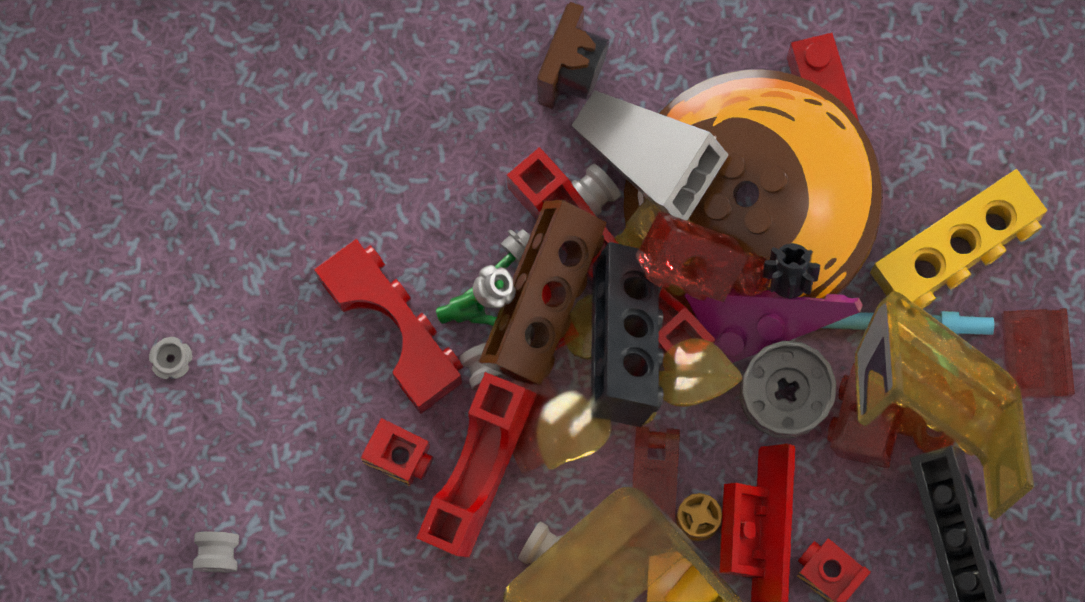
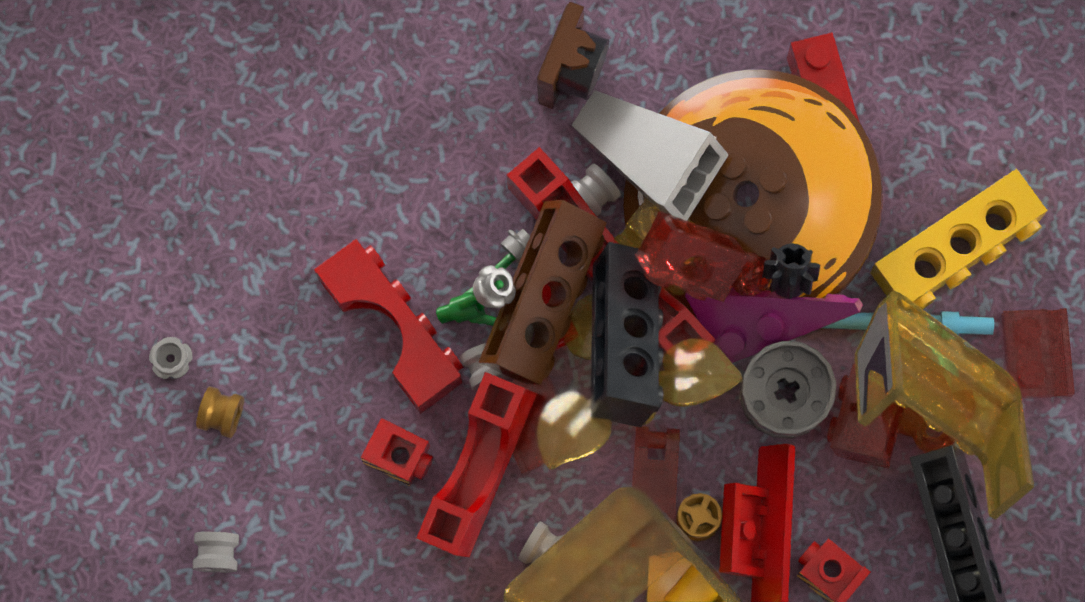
(220, 412): none -> pearl gold wheel

